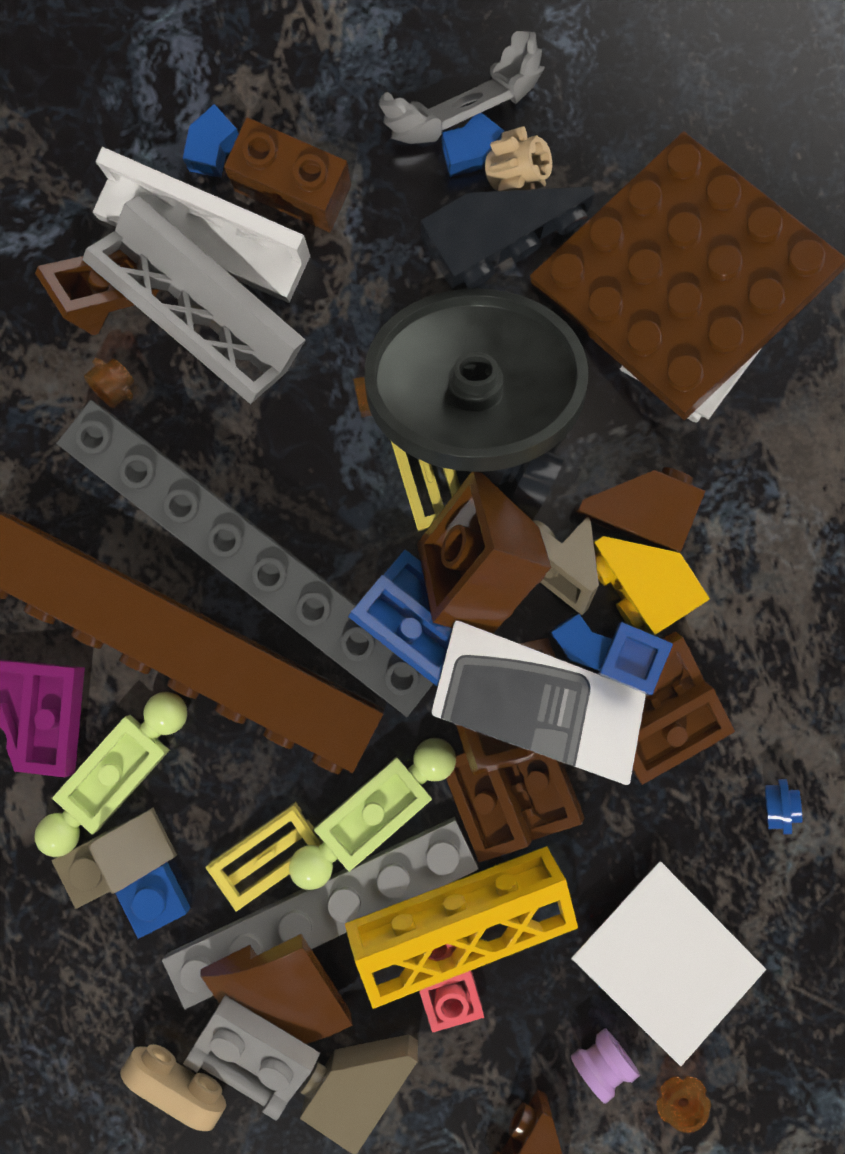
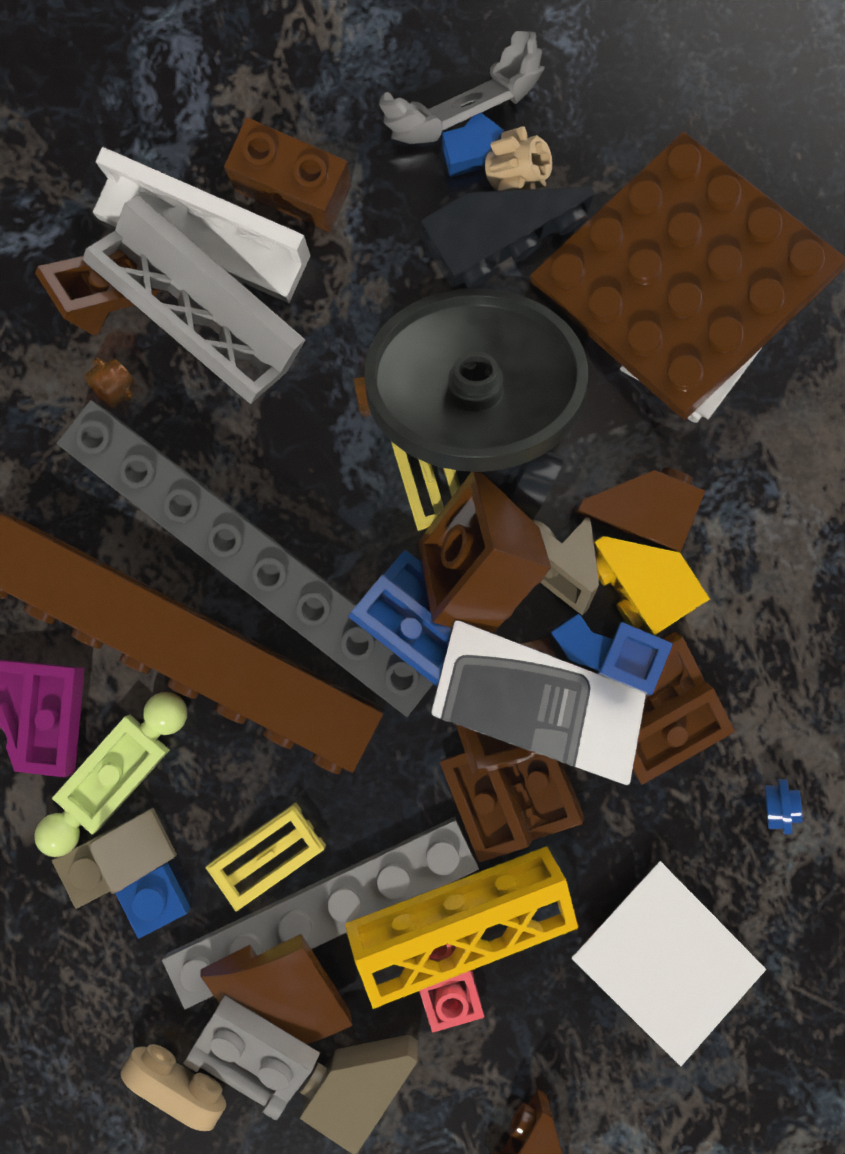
(209, 143): blue piece -> none
(372, 814): yellowish green plate -> none
(605, 1066): lavender wheel -> none
(688, 1117): clear orange plate -> none

